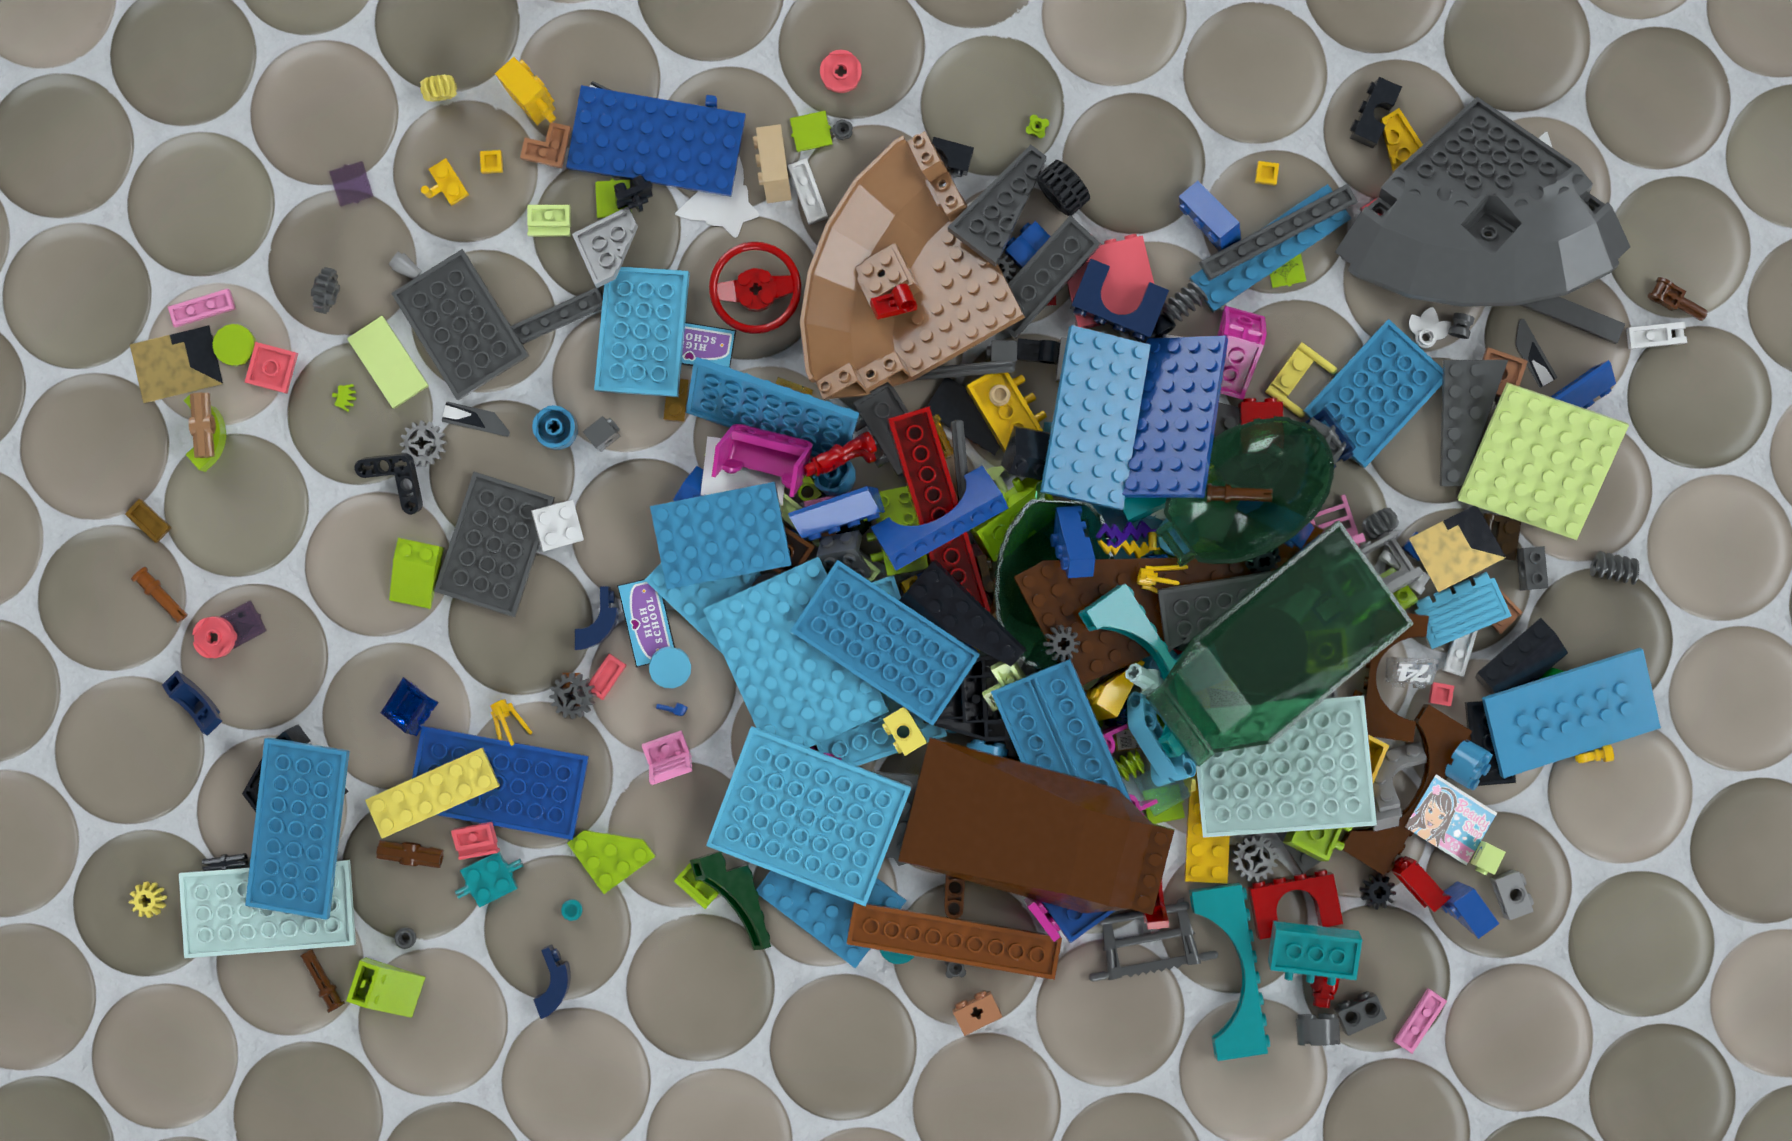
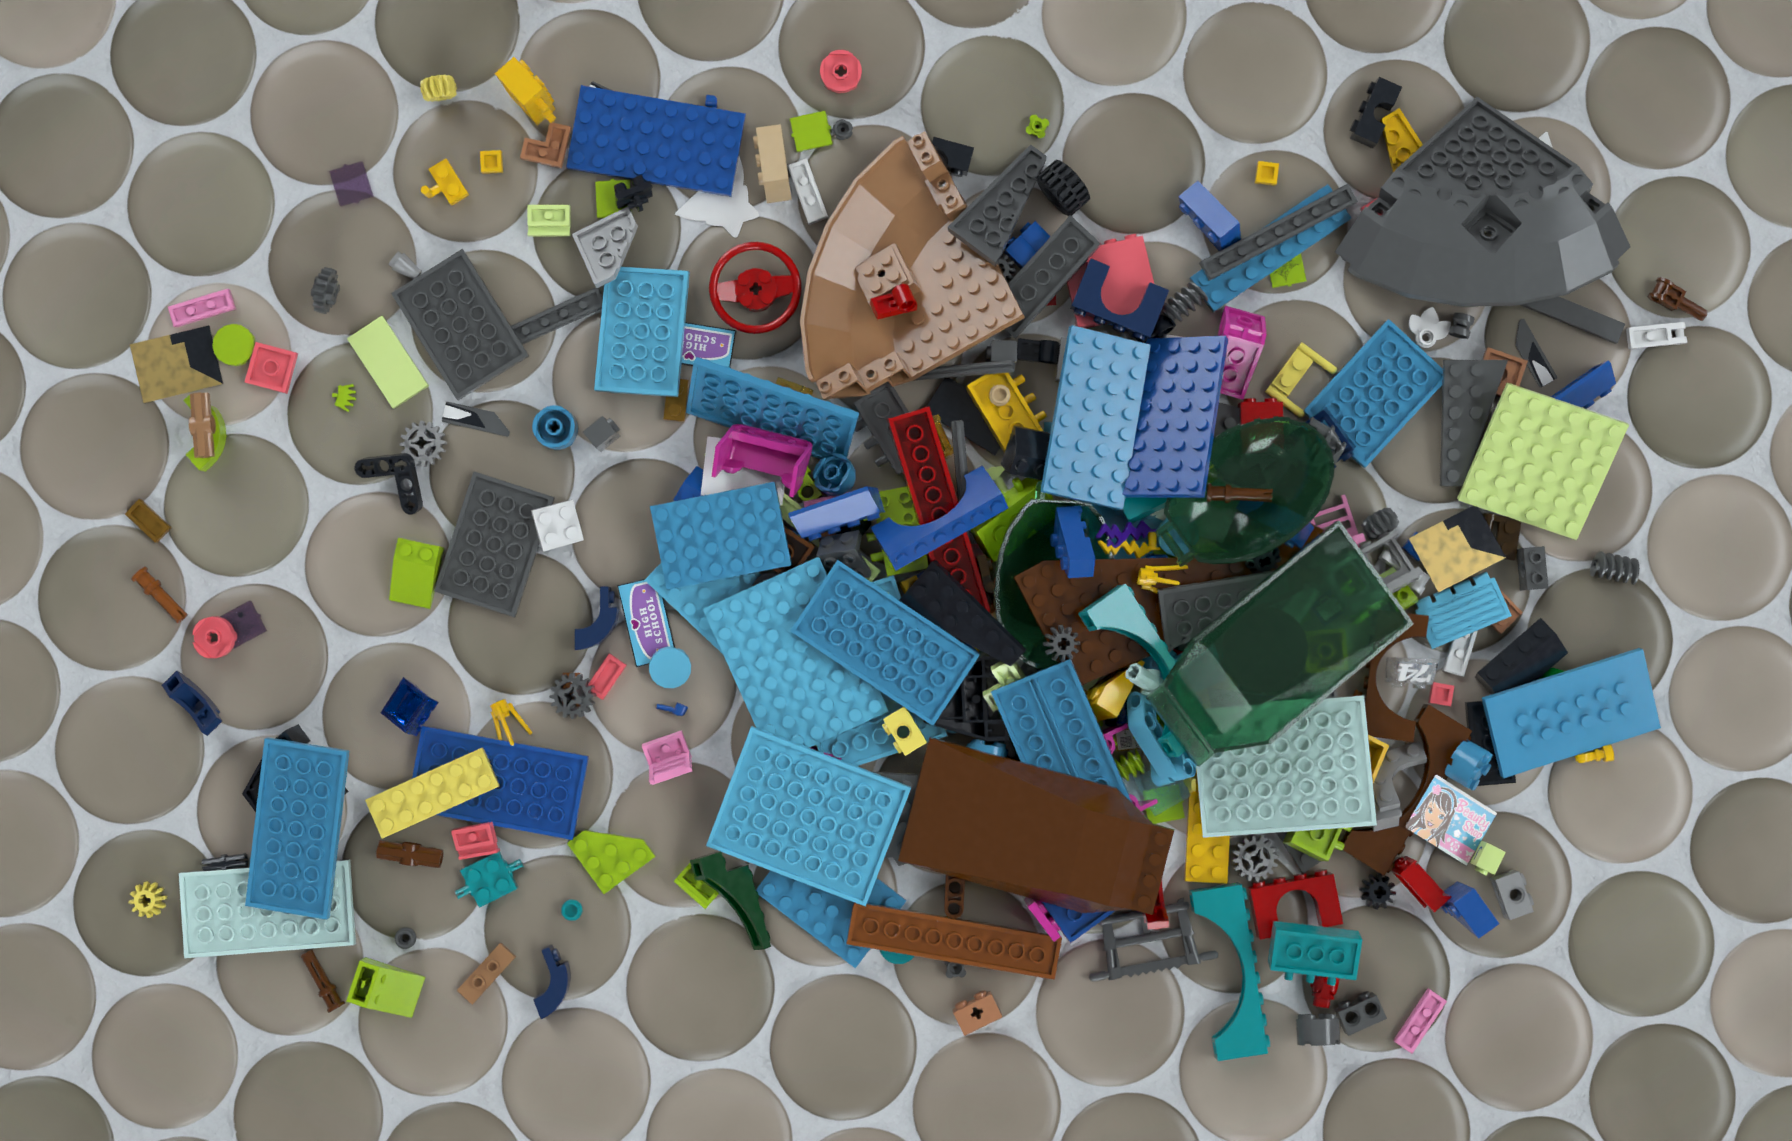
(486, 973): none -> medium nougat plate
(861, 446): red piece -> none

